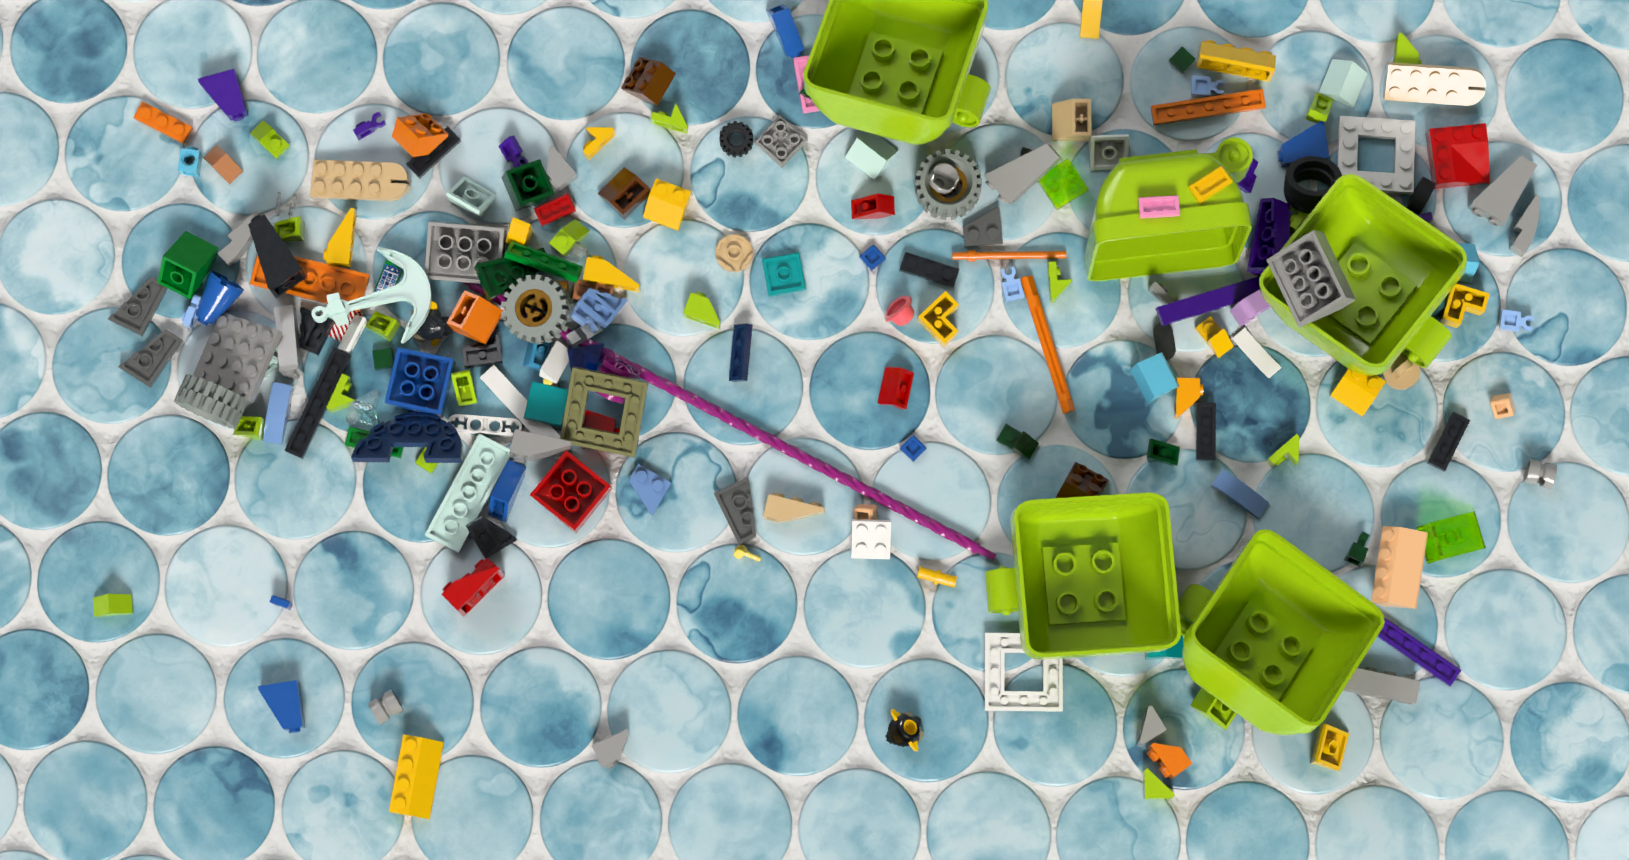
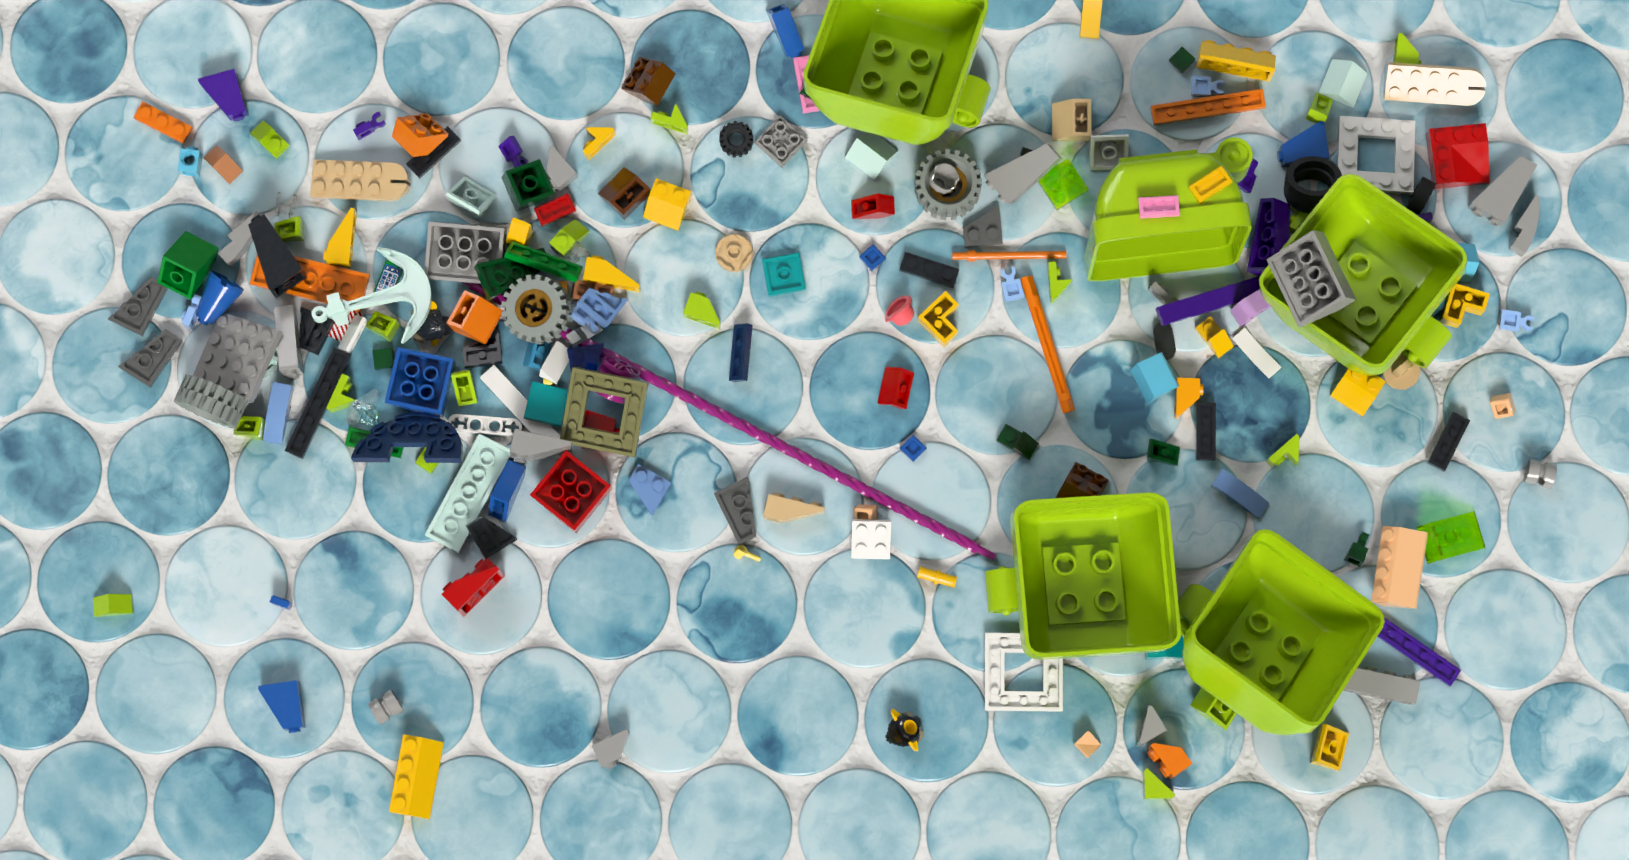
(1087, 744): none -> light nougat slope

